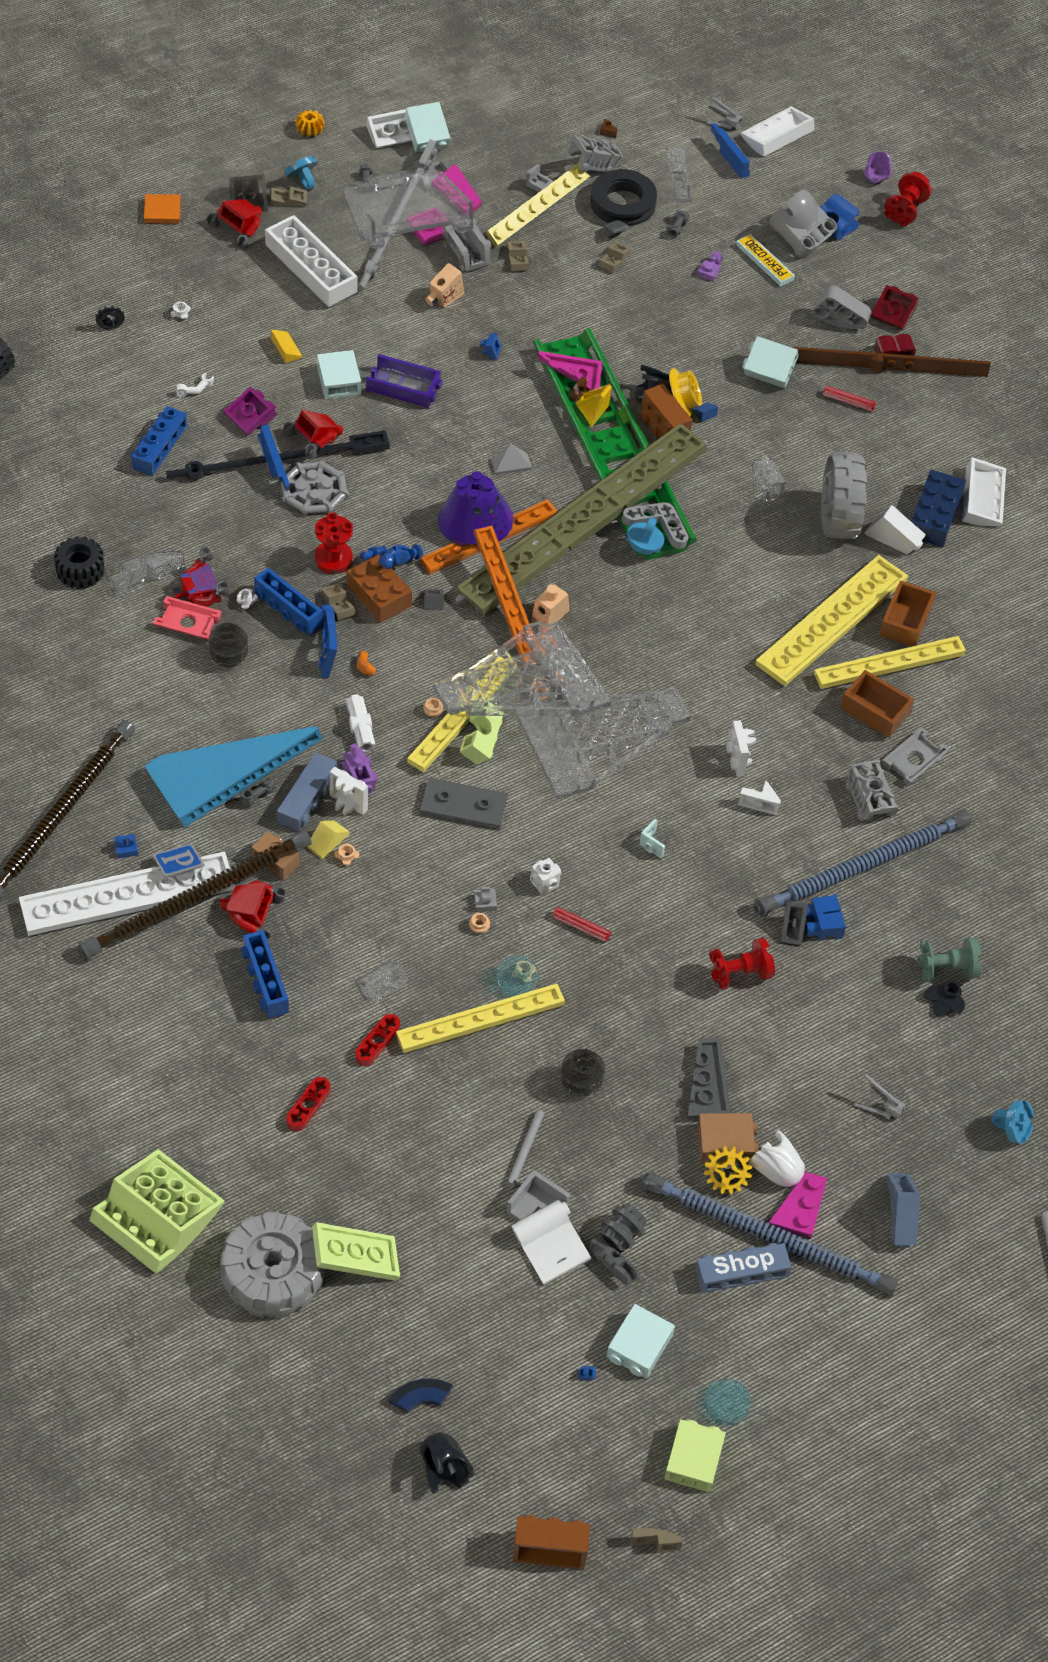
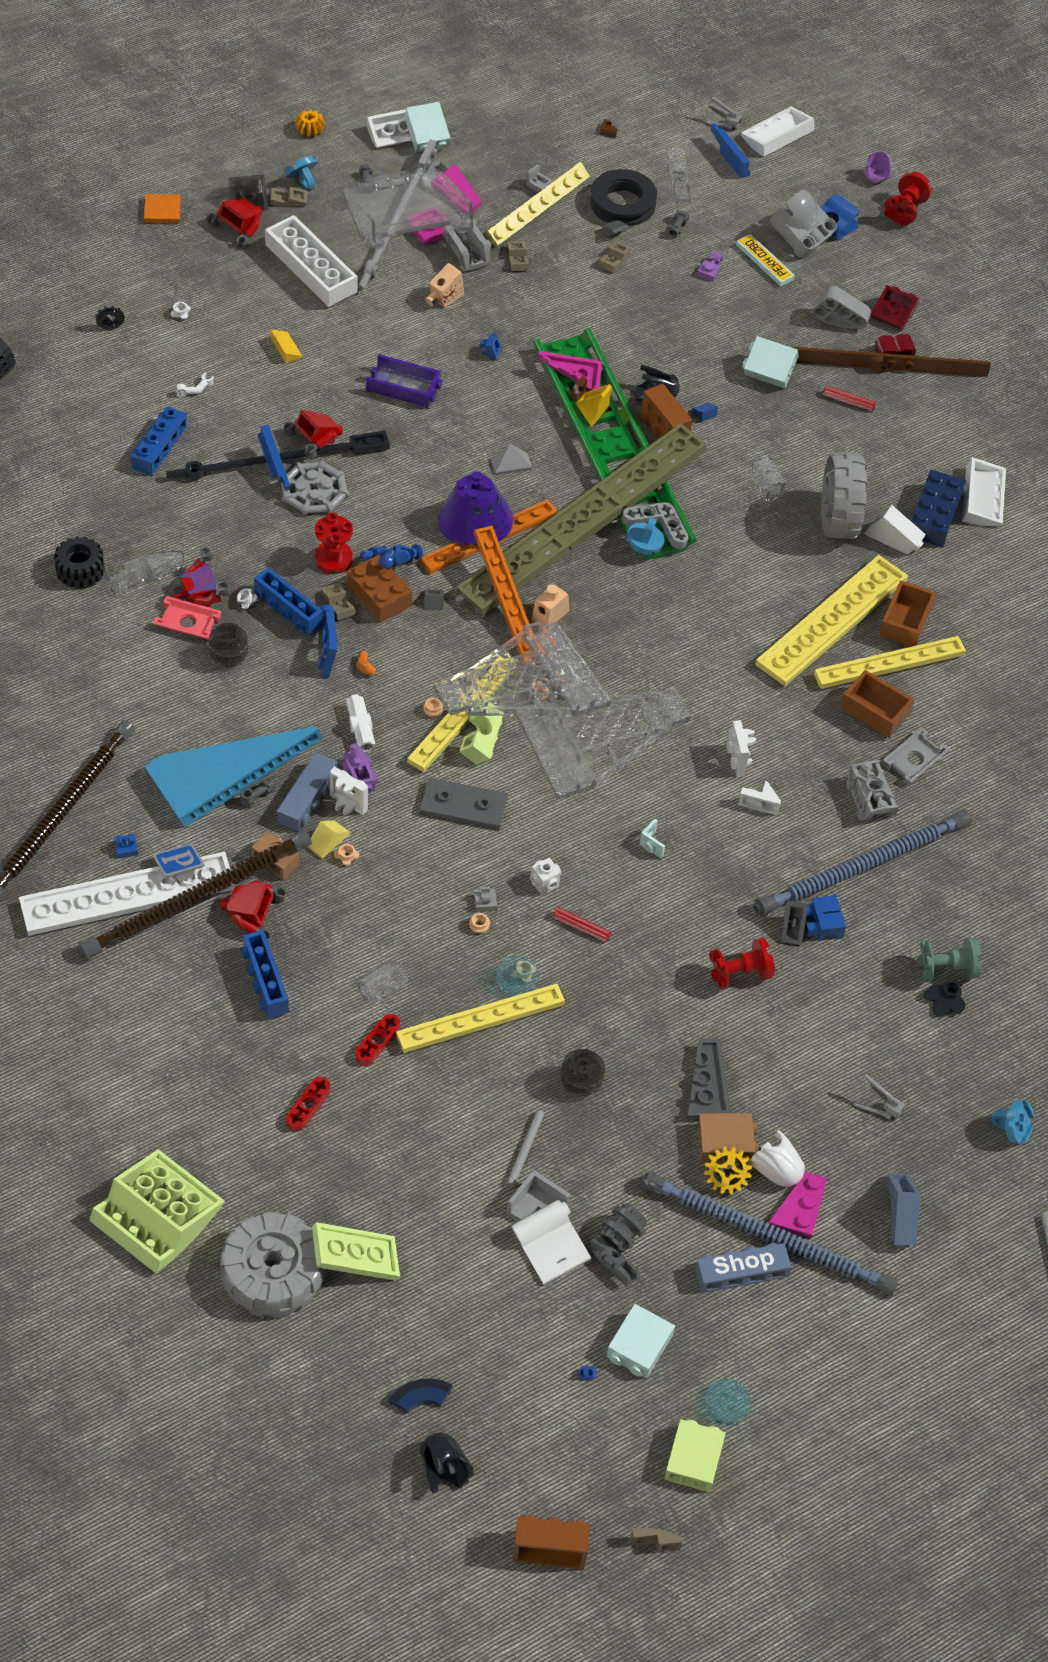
(250, 410): magenta plate -> none
(339, 374): light aqua brick -> none
(595, 153): light grey piece -> none
(685, 389): yellow piece -> none

